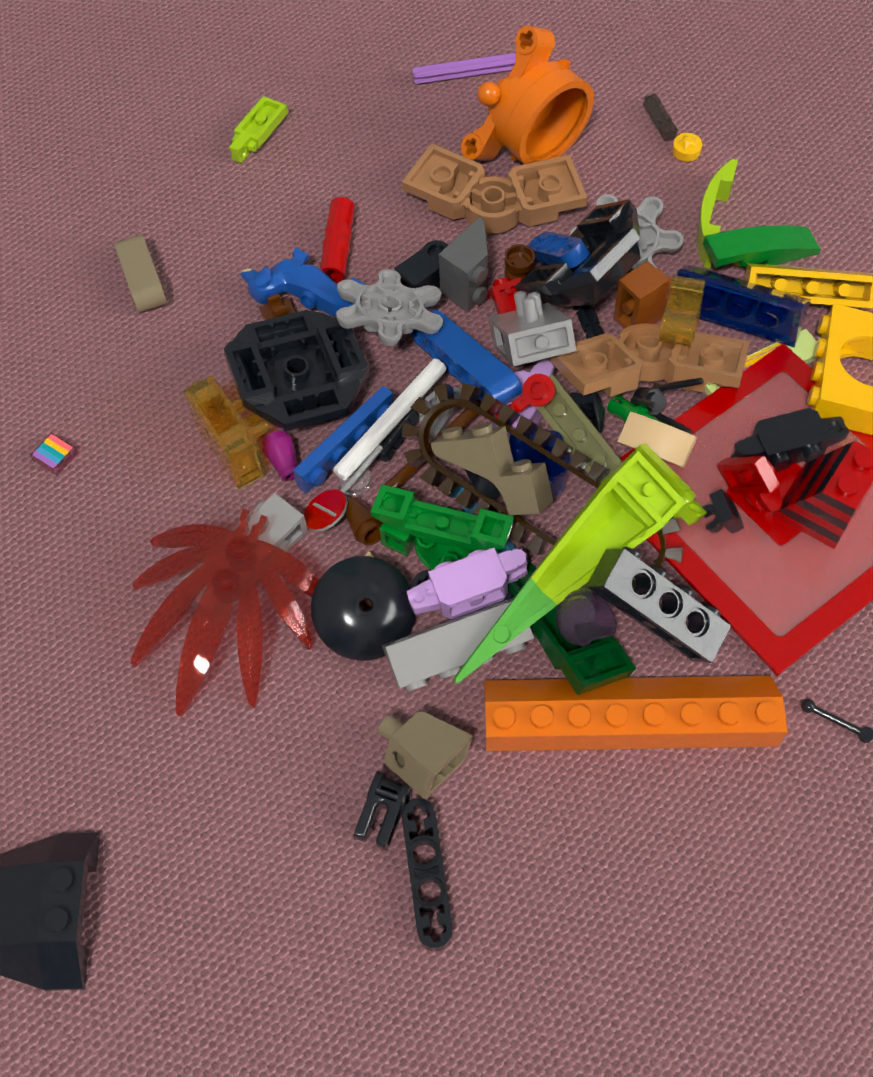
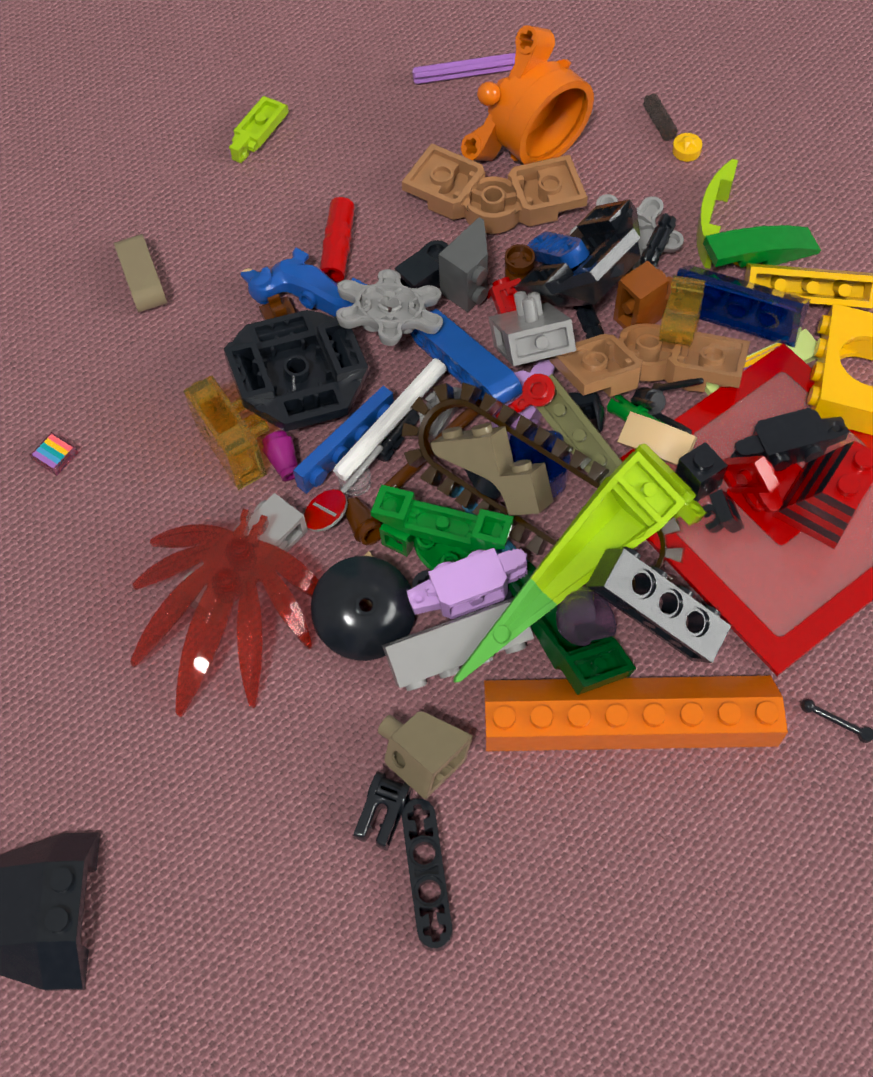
(658, 239): none -> black axle
(702, 470): none -> black brick

